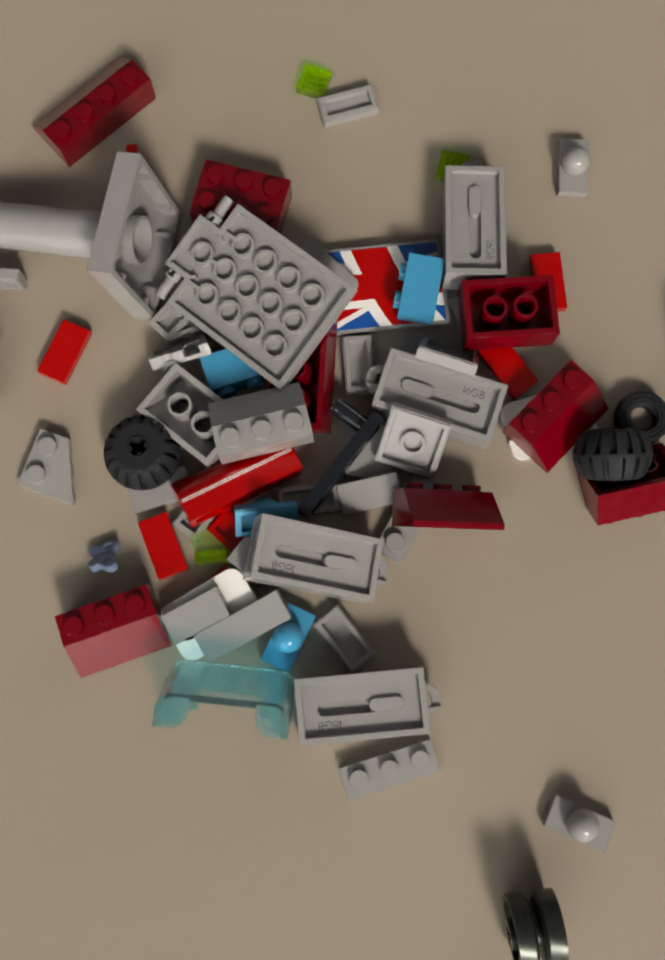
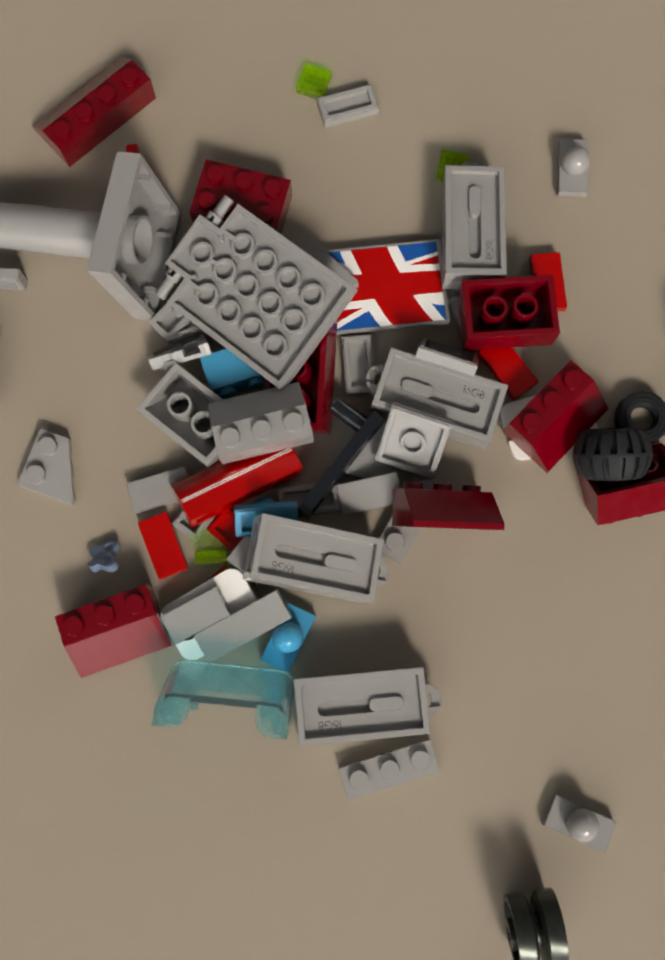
(64, 352): red tile -> none
(137, 469): black wheel -> none
(344, 638): light grey tile -> none
(420, 288): dark azure brick -> none

